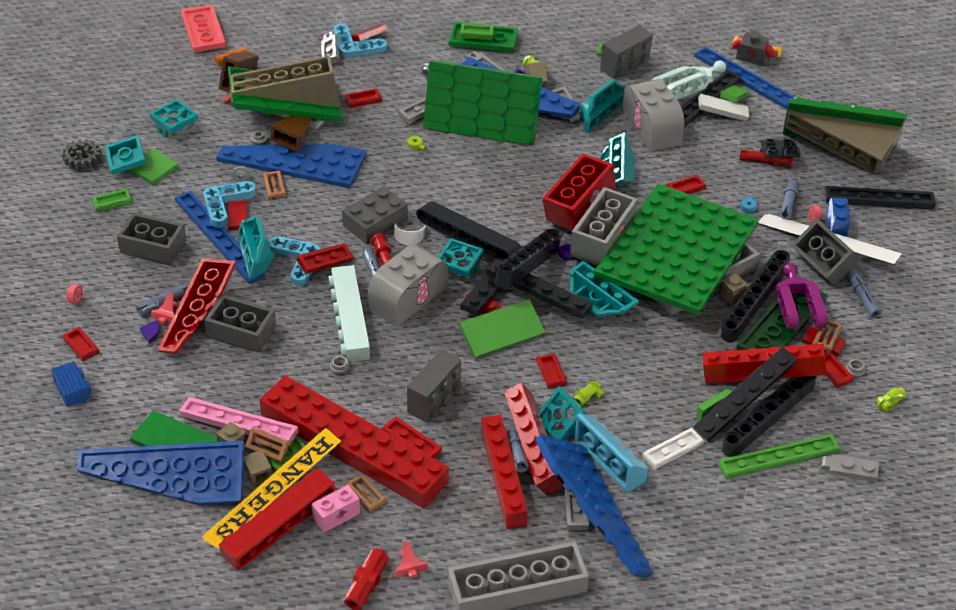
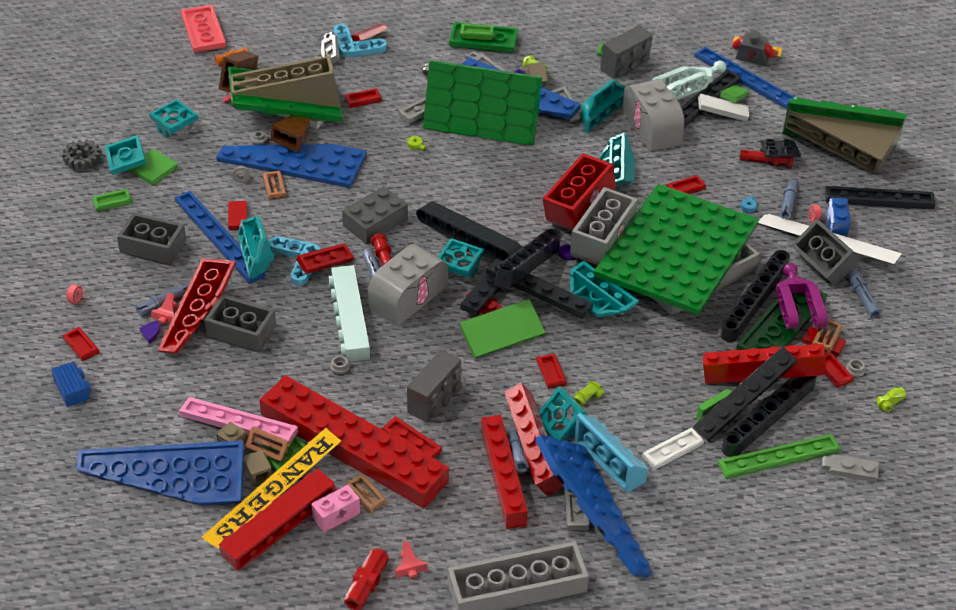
(164, 430): green tile -> none
(246, 189): medium azure beam -> none
(409, 237): white helmet -> none
(732, 289): dark tan brick -> none

